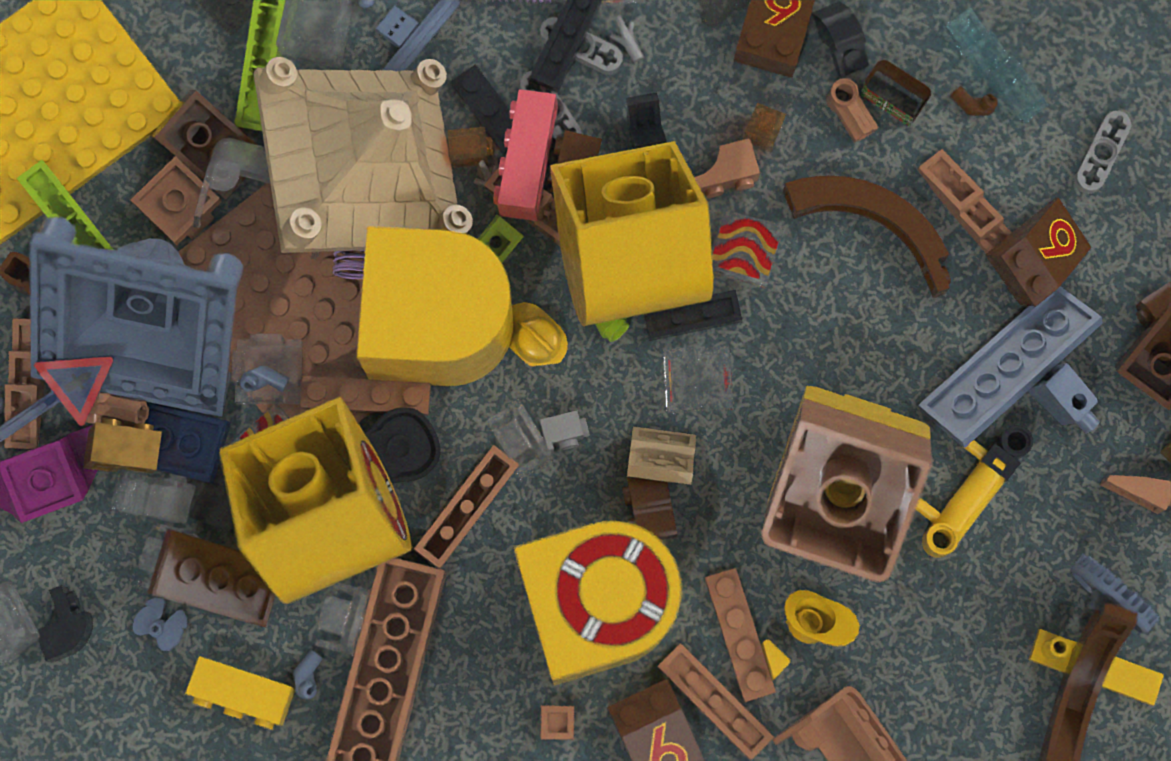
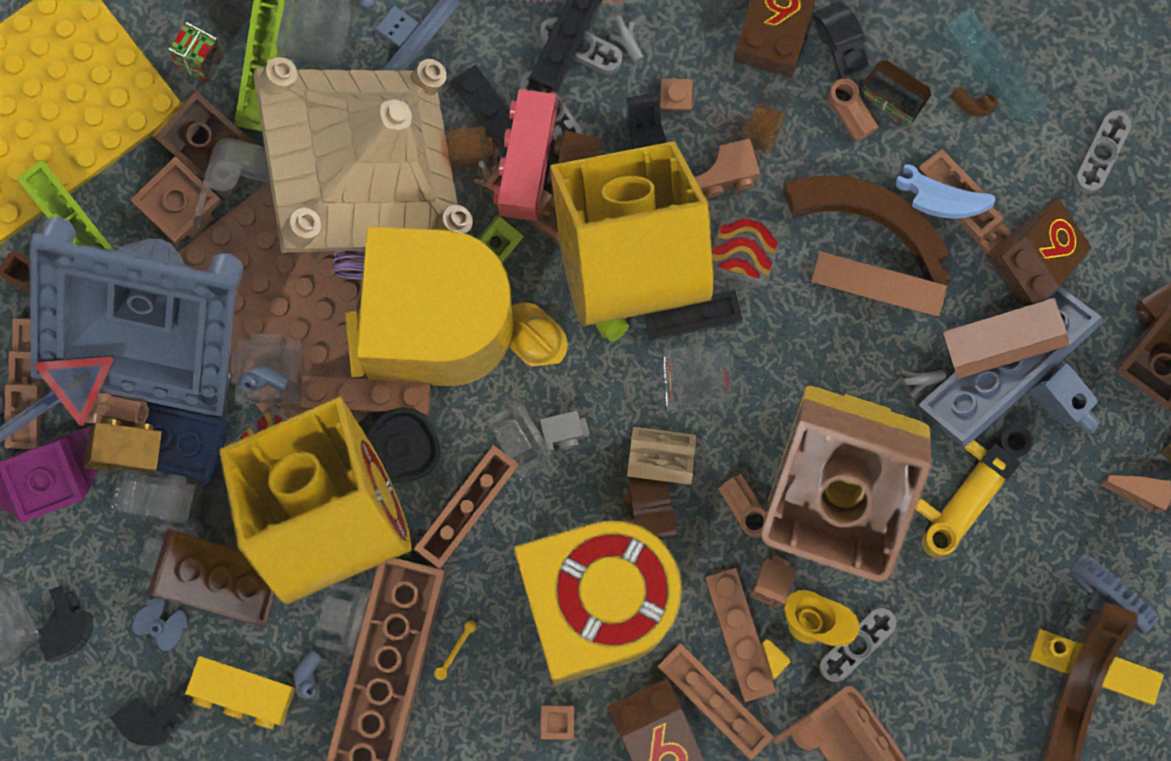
(145, 728): none -> black brick
(195, 46): none -> piece
(352, 325): none -> yellow tile
(441, 672): none -> yellow hinge
(676, 95): none -> nougat plate
(742, 503): none -> nougat piece
(773, 582): none -> nougat slope
(879, 283): none -> nougat slope
(881, 635): none -> light grey beam
(922, 380): none -> light grey bar
(942, 199): none -> light blue piece
(1006, 338): none -> nougat piece

